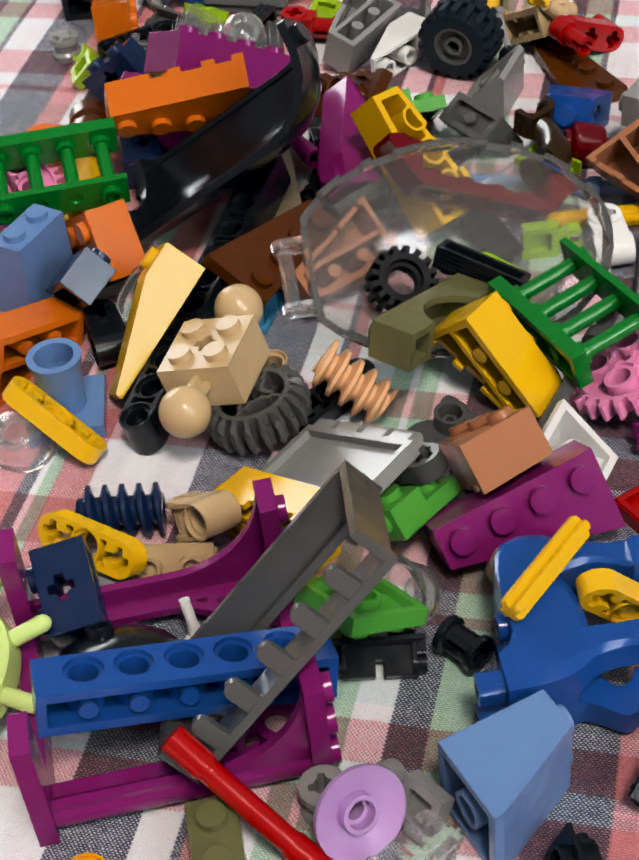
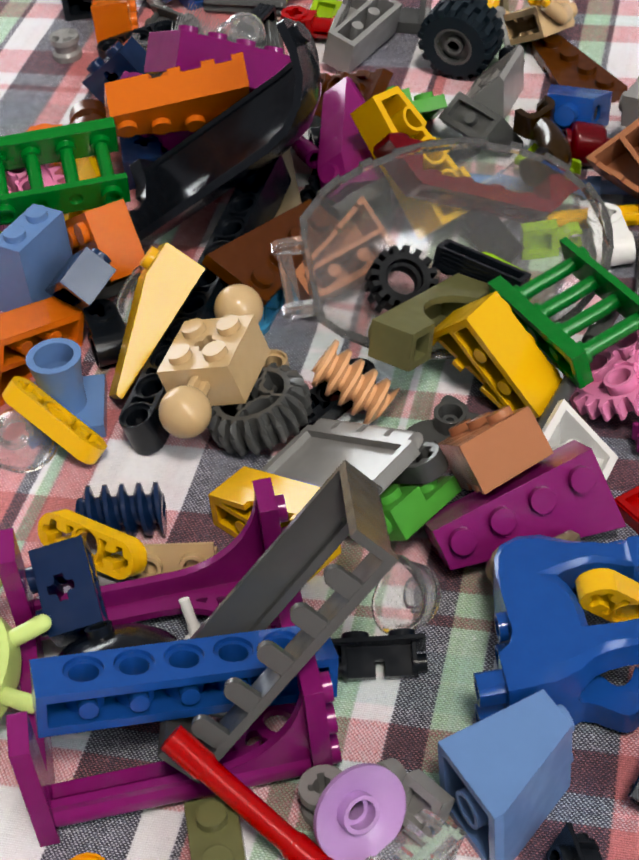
(83, 60): lime plate -> none
(204, 514): tan piece -> none
(216, 12): lime plate -> none
(381, 610): bright green plate -> none
(399, 45): white slope -> none
(463, 644): black bush -> none
(545, 568): yellow axle -> none
(586, 33): red beam -> none

